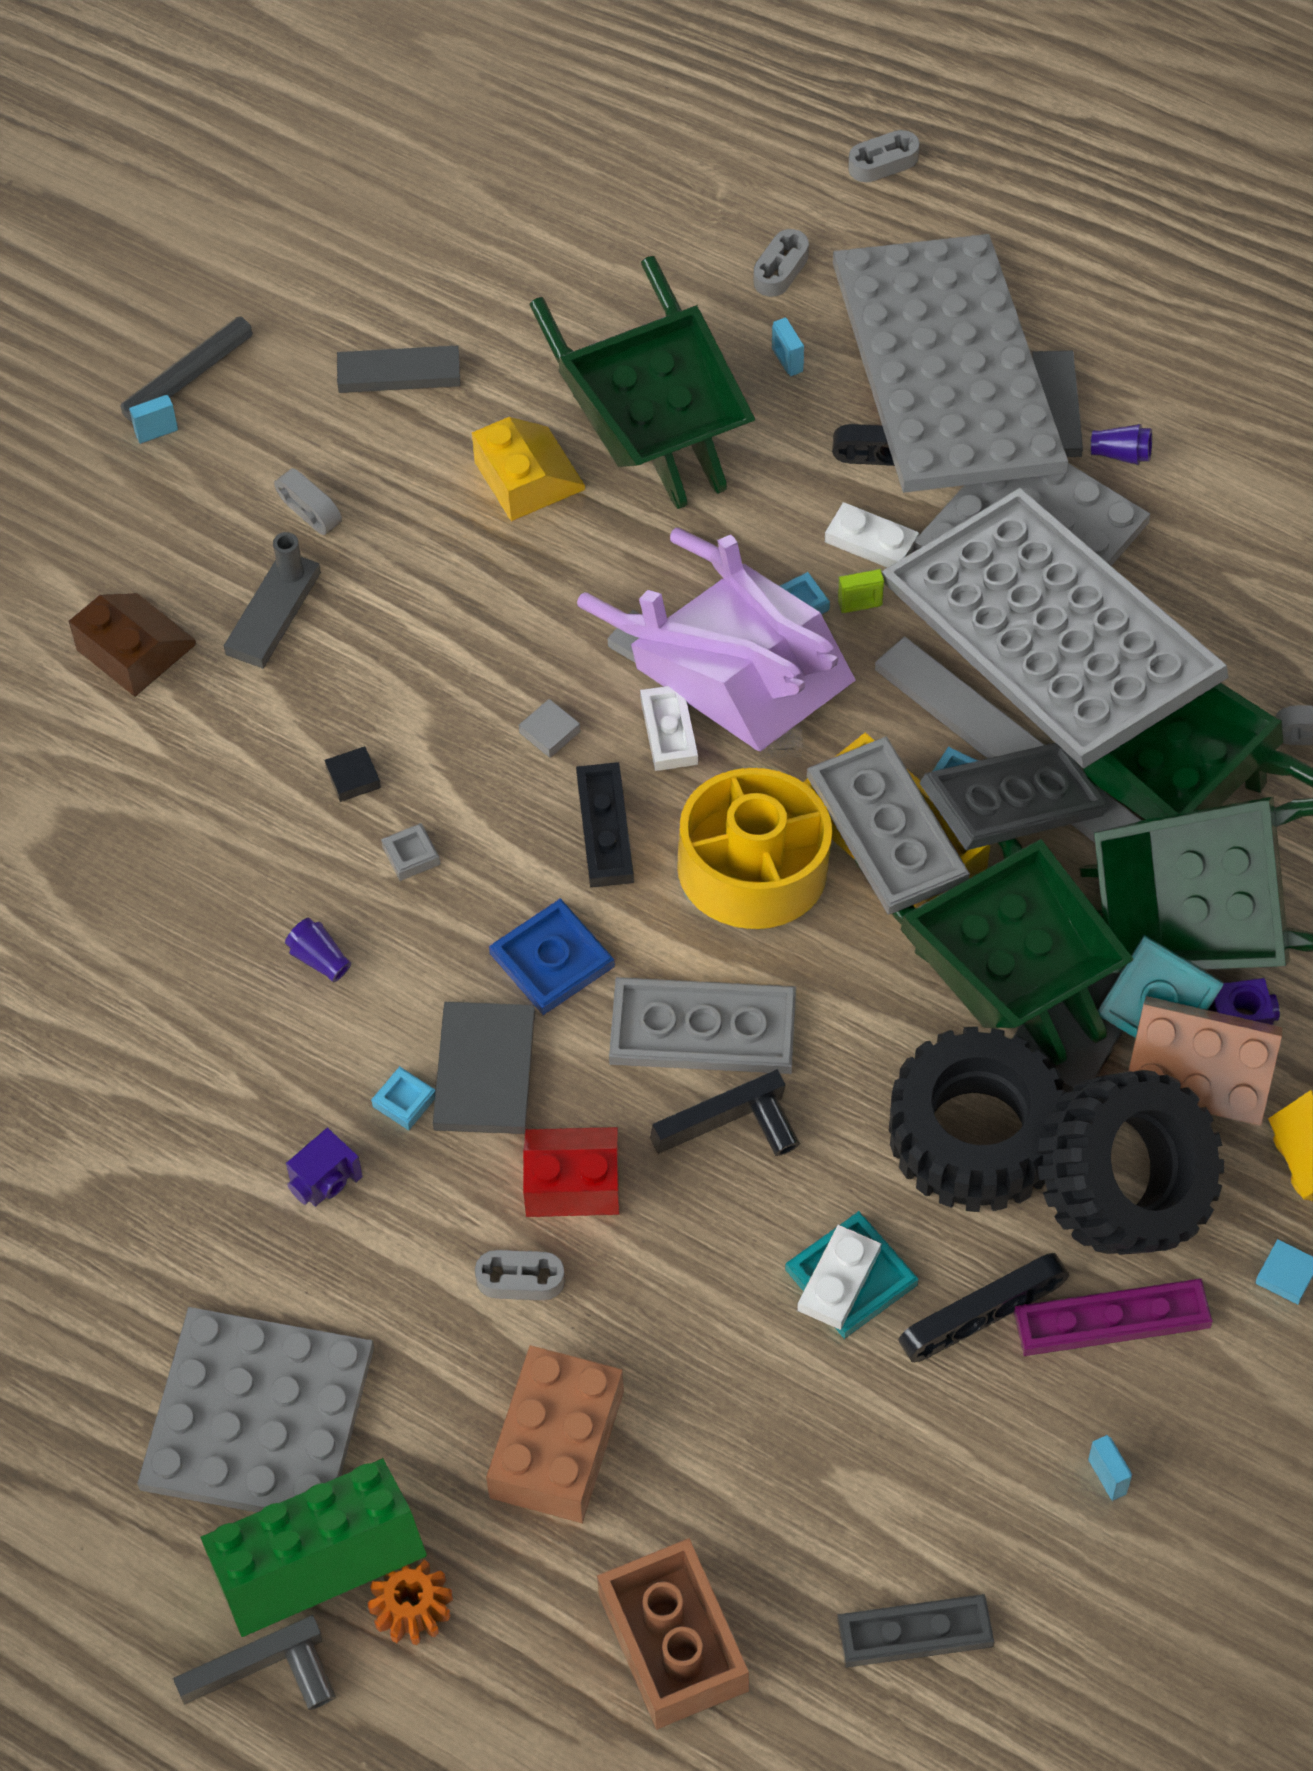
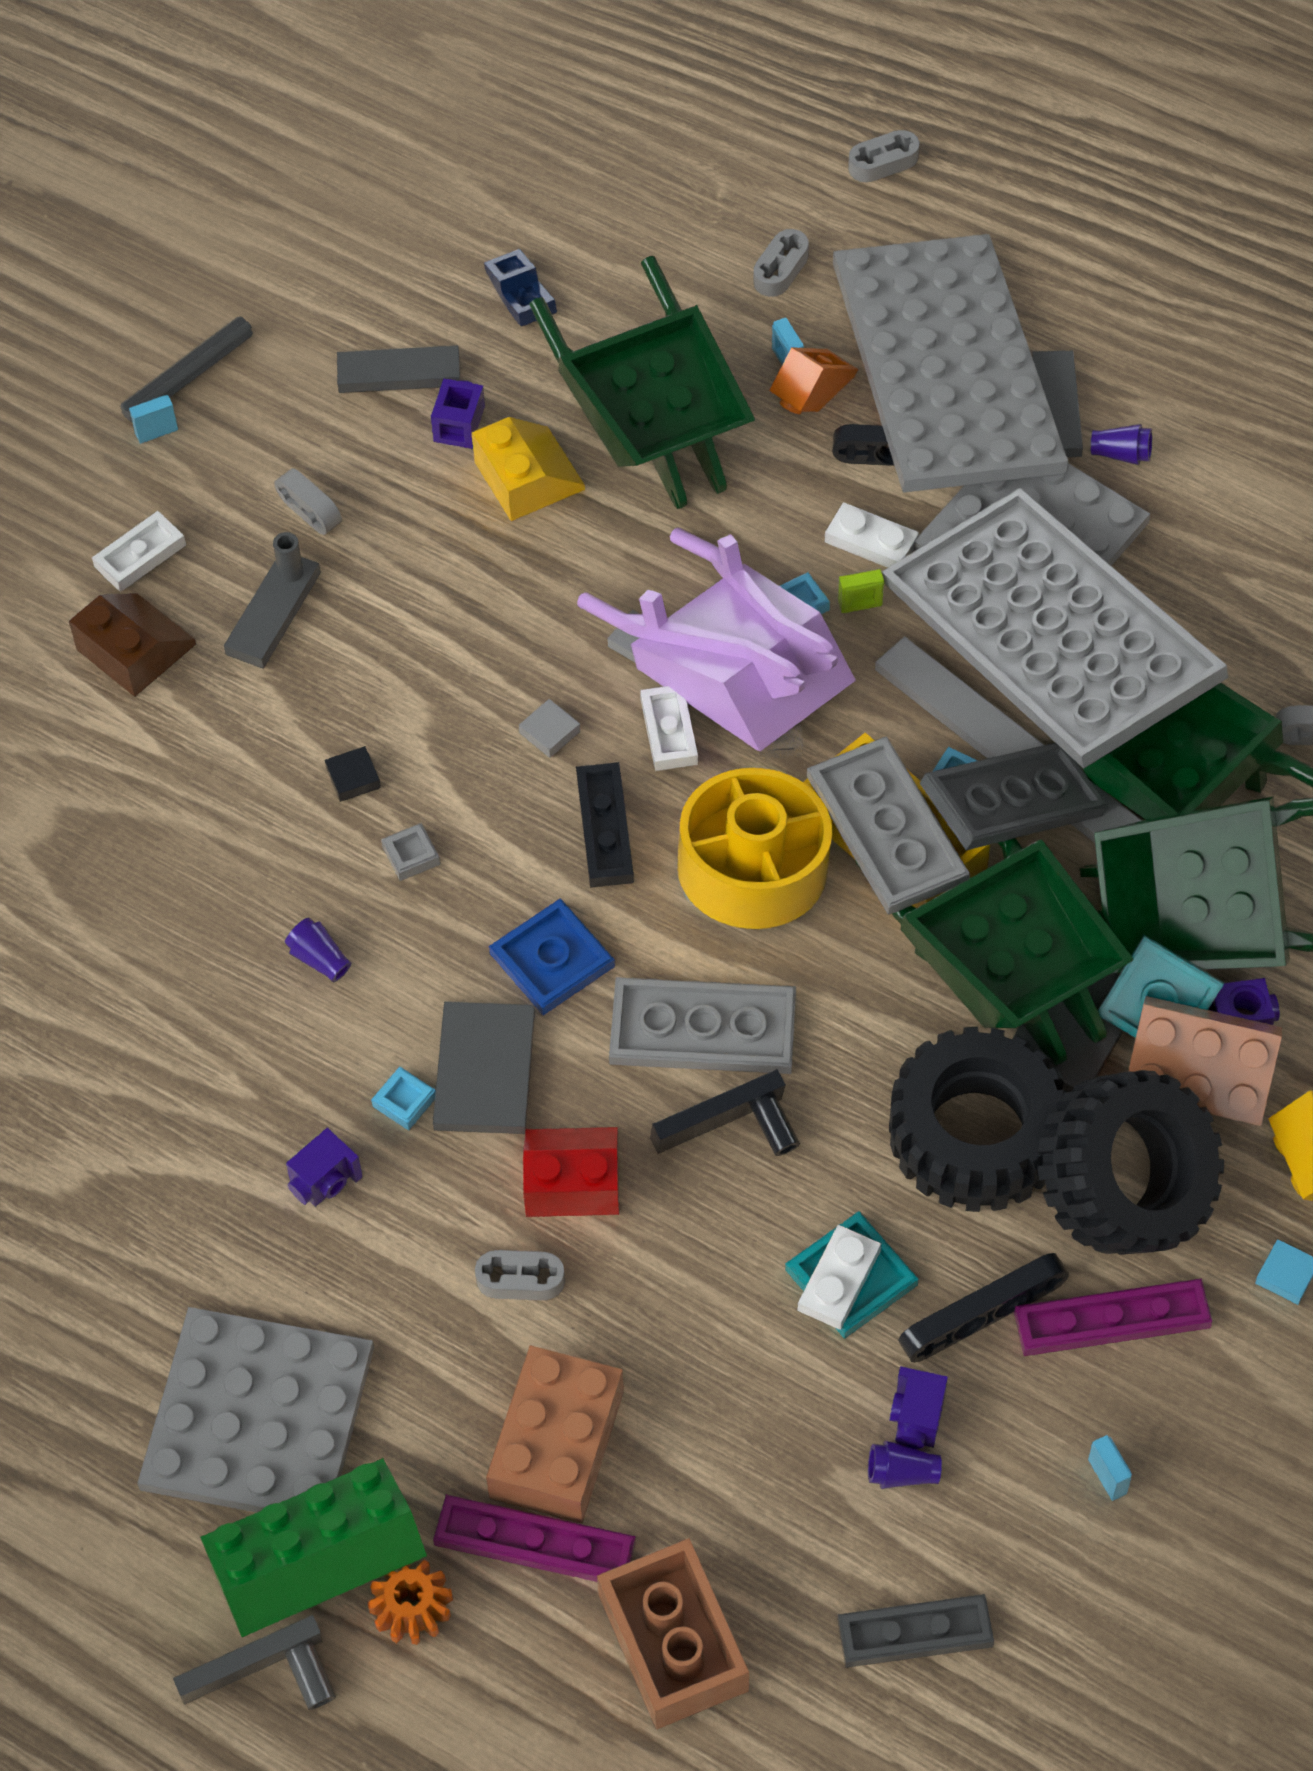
(139, 551): none -> white plate
(457, 412): none -> dark purple brick
(518, 285): none -> dark blue slope
(530, 1539): none -> magenta tile
(810, 379): none -> orange slope
(900, 1466): none -> dark purple cone
(918, 1407): none -> dark purple brick

